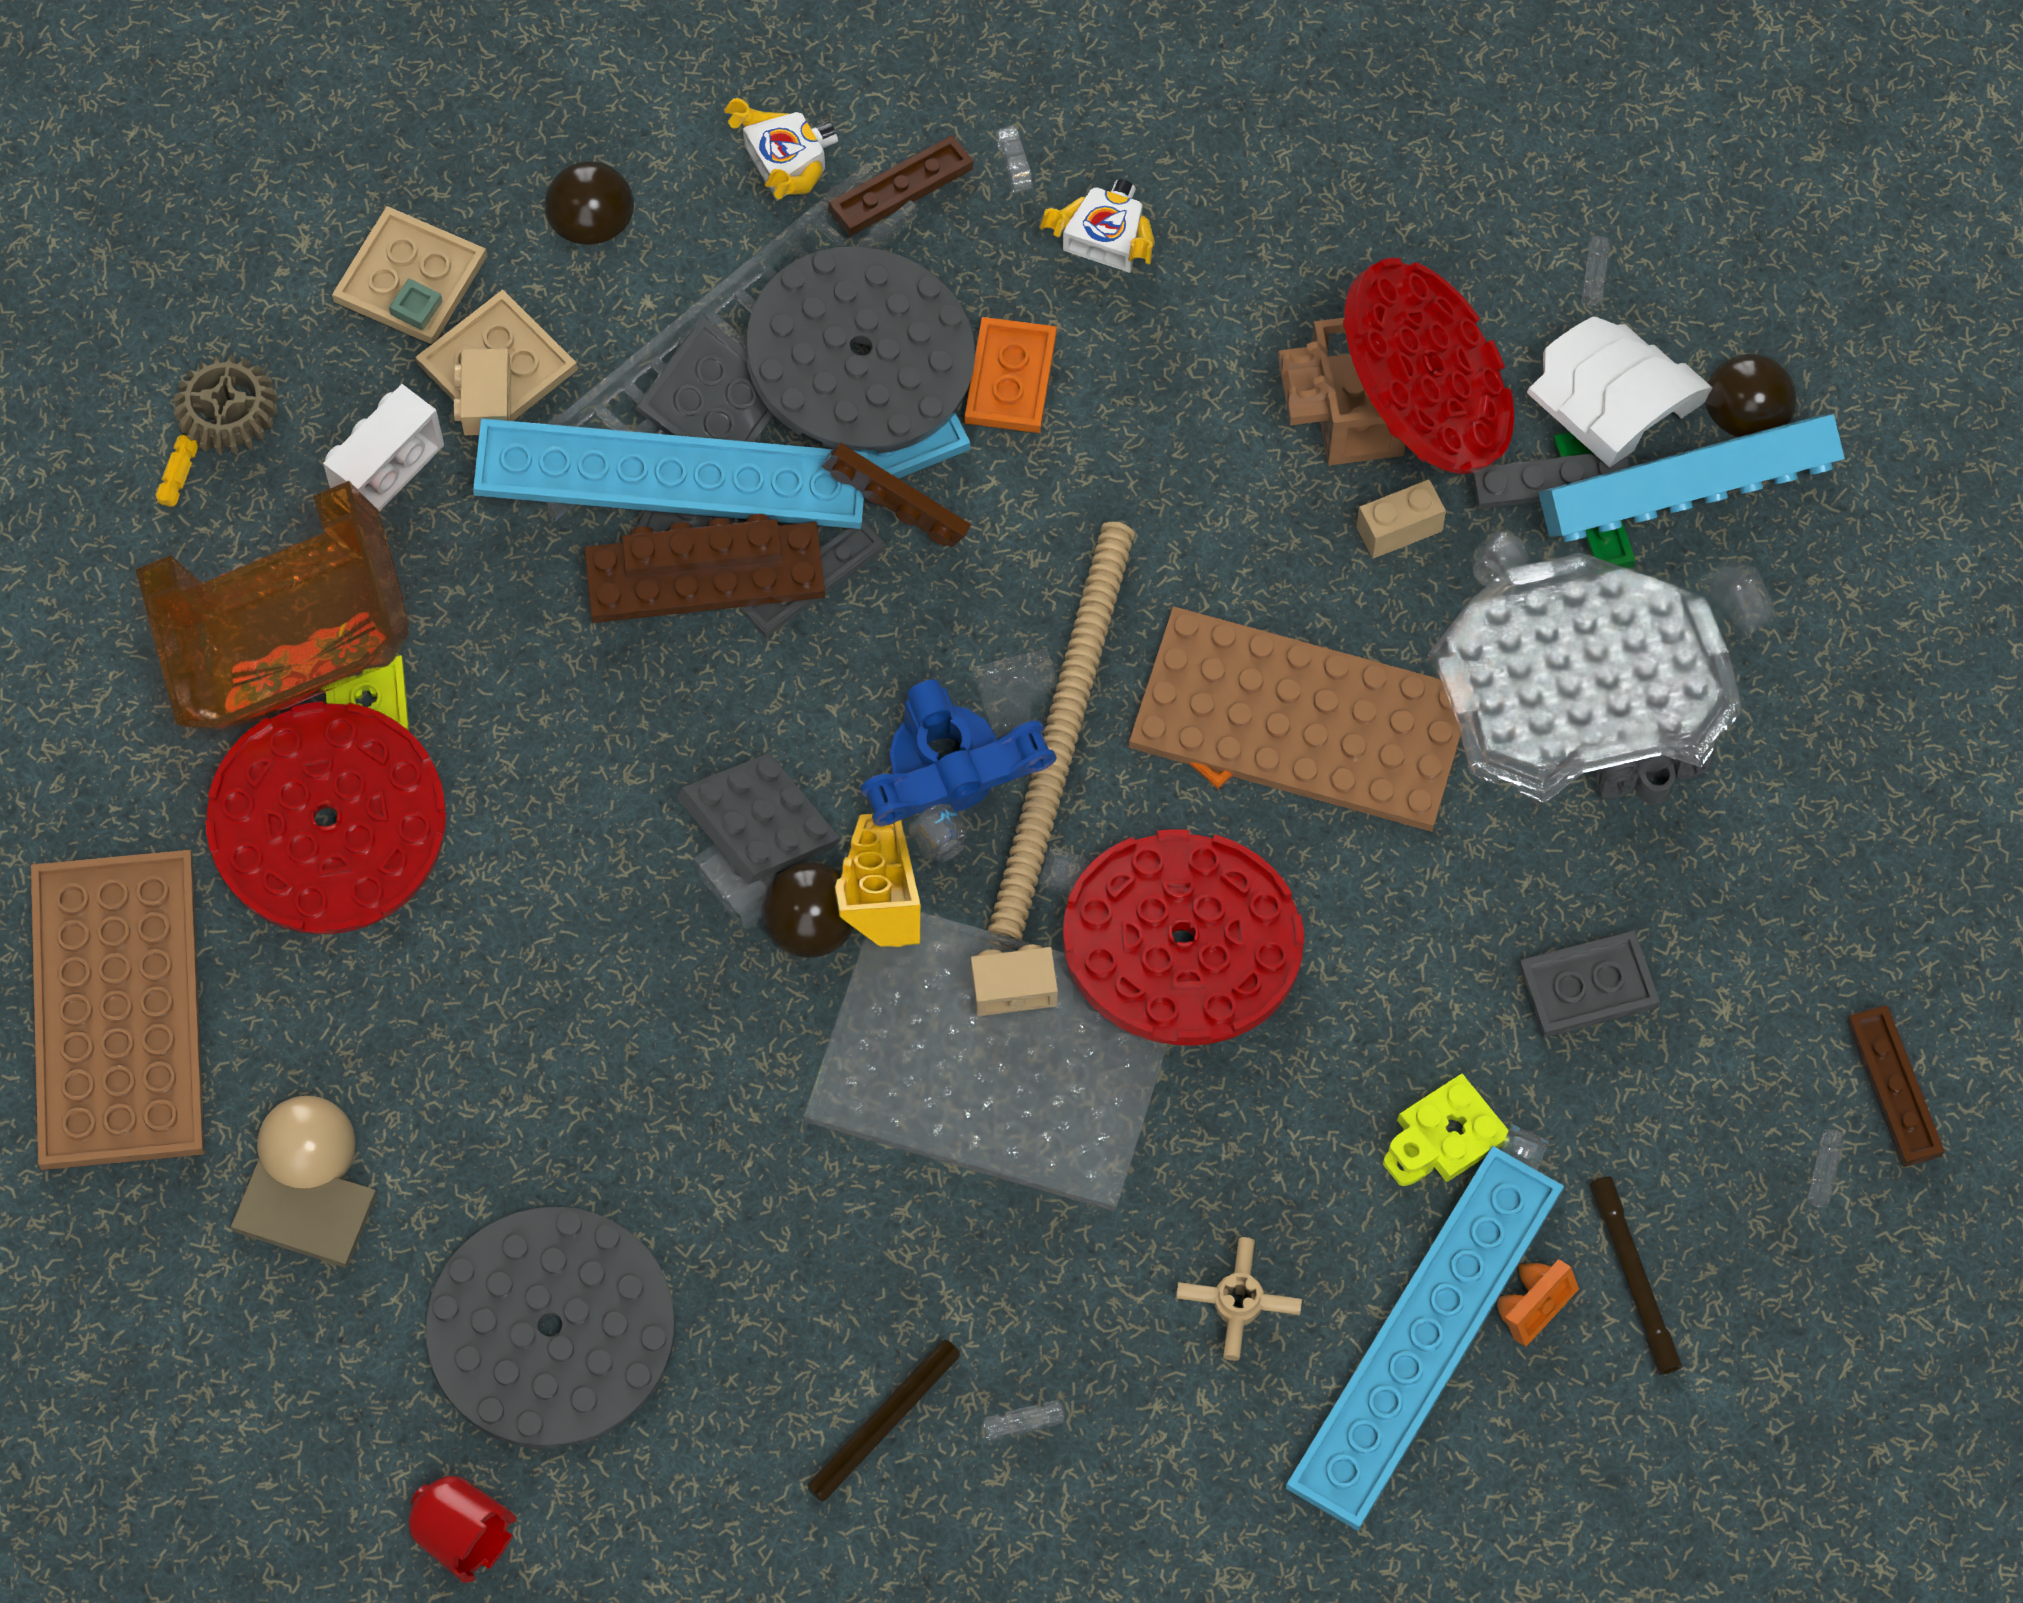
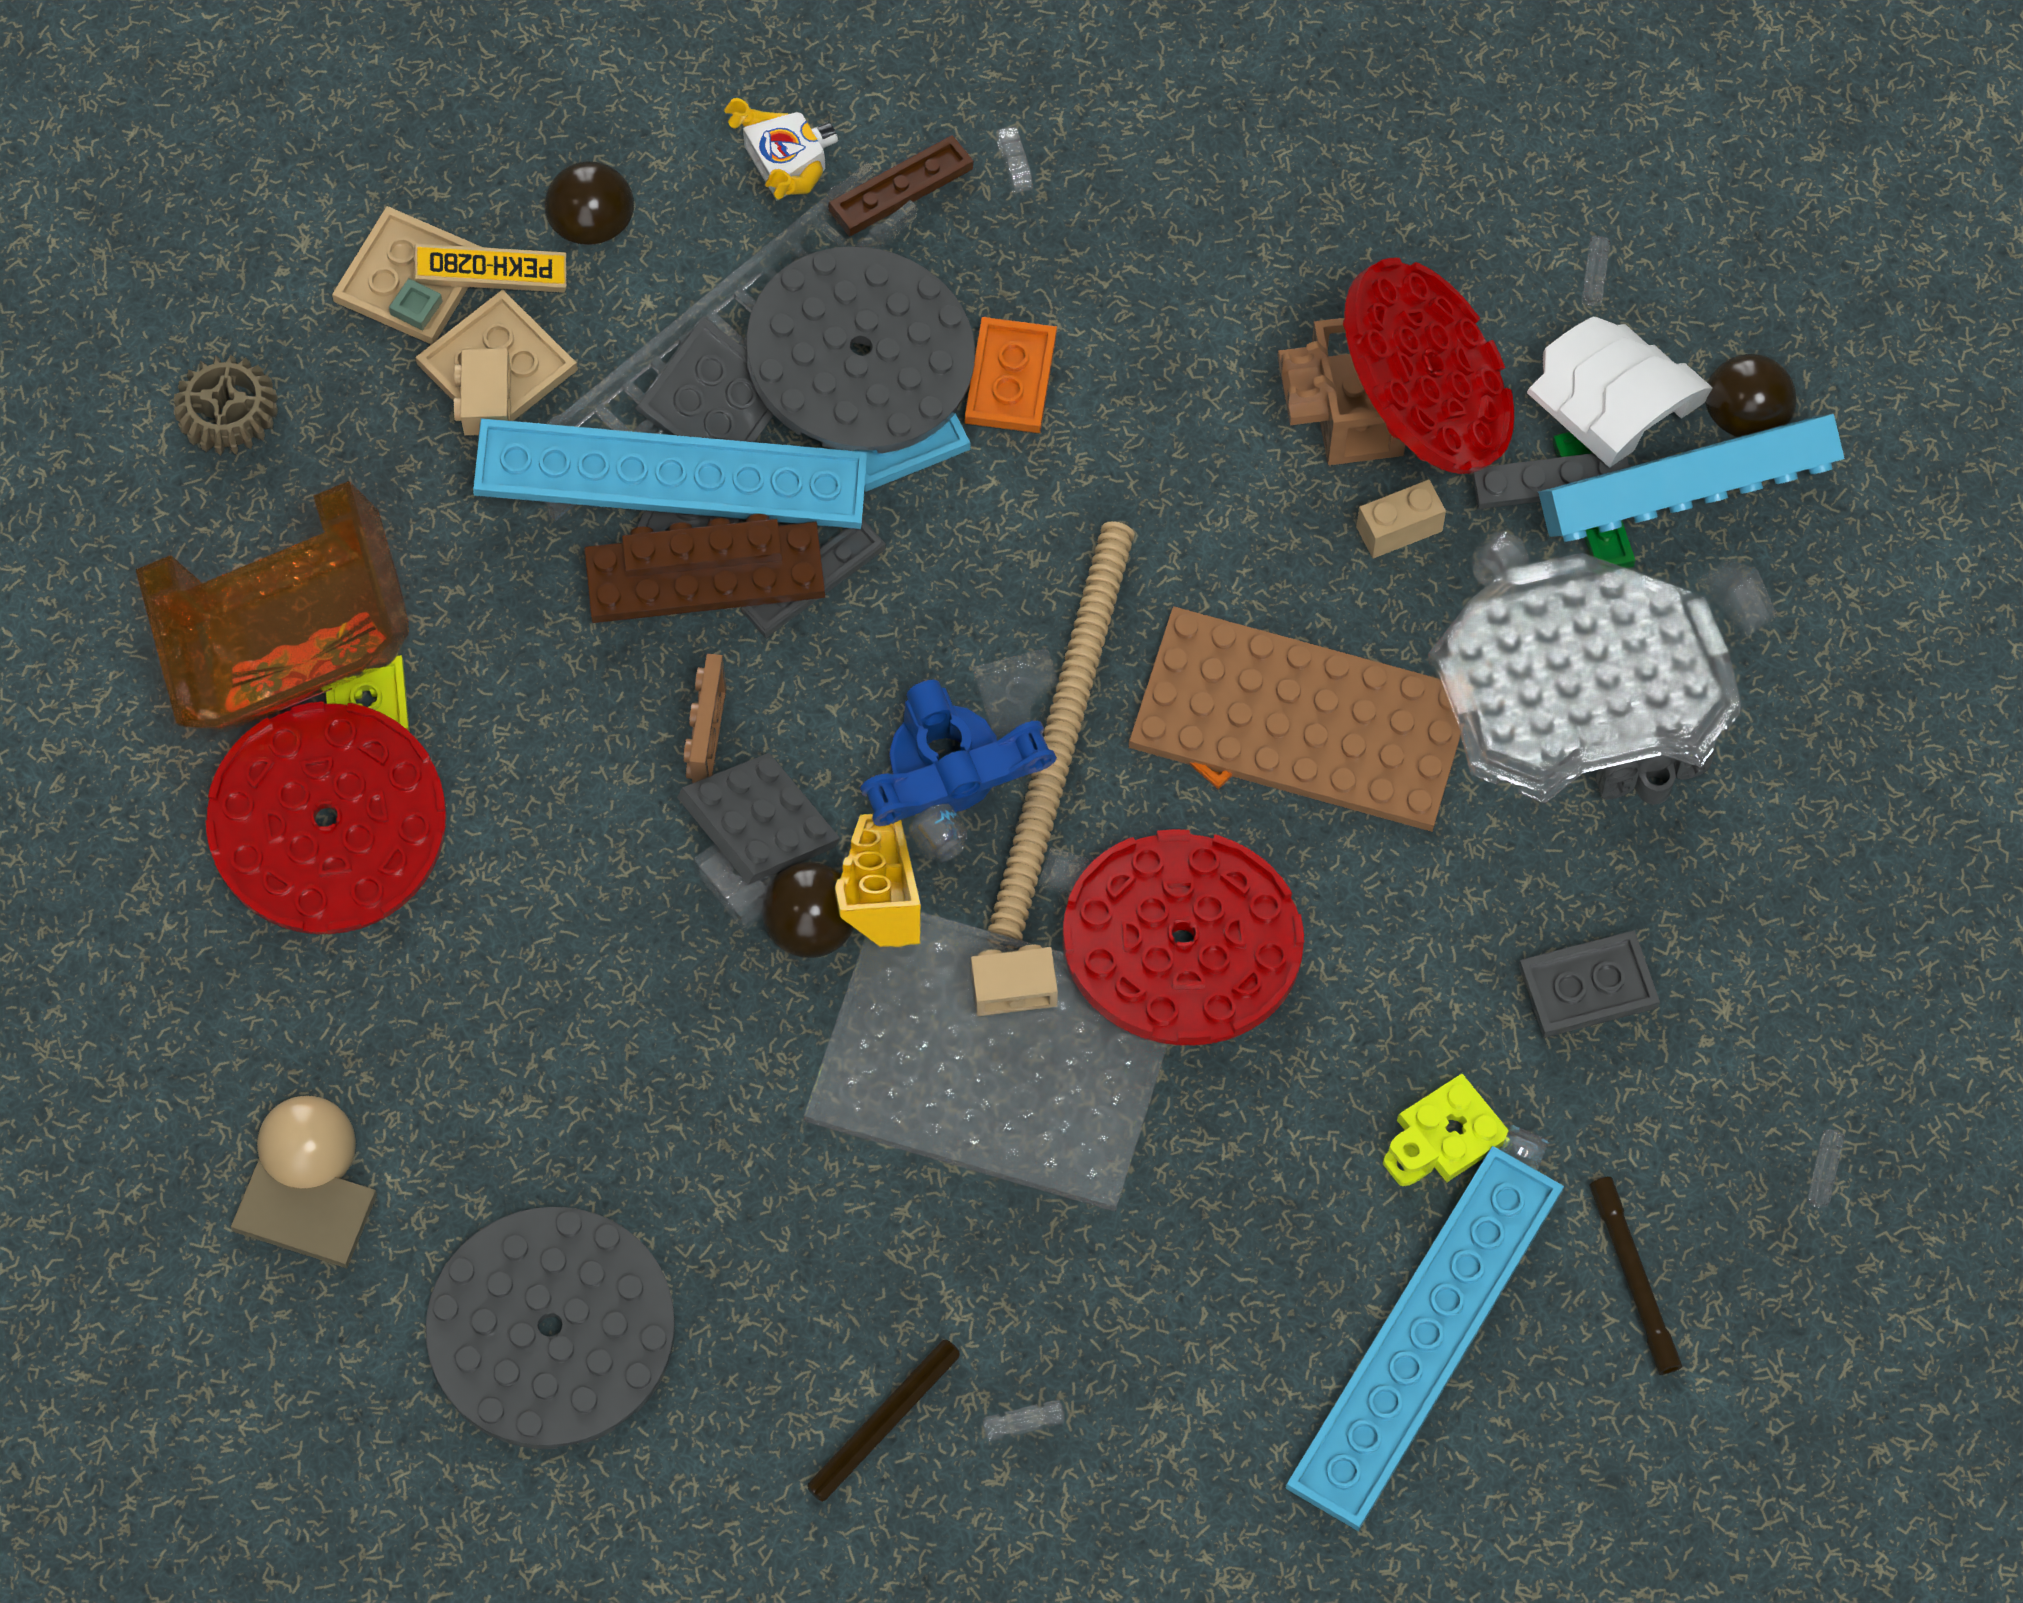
(116, 1010): medium nougat plate -> none
(176, 471): yellow axle -> none
(387, 447): white brick -> none
(459, 1525): red cylinder -> none
(490, 268): none -> tile
(706, 719): none -> medium nougat plate
(887, 490): reddish brown plate -> none
(1104, 227): torso -> none
(1240, 1283): tan bar -> none
(1548, 1292): orange tile -> none
(1895, 1086): reddish brown plate -> none

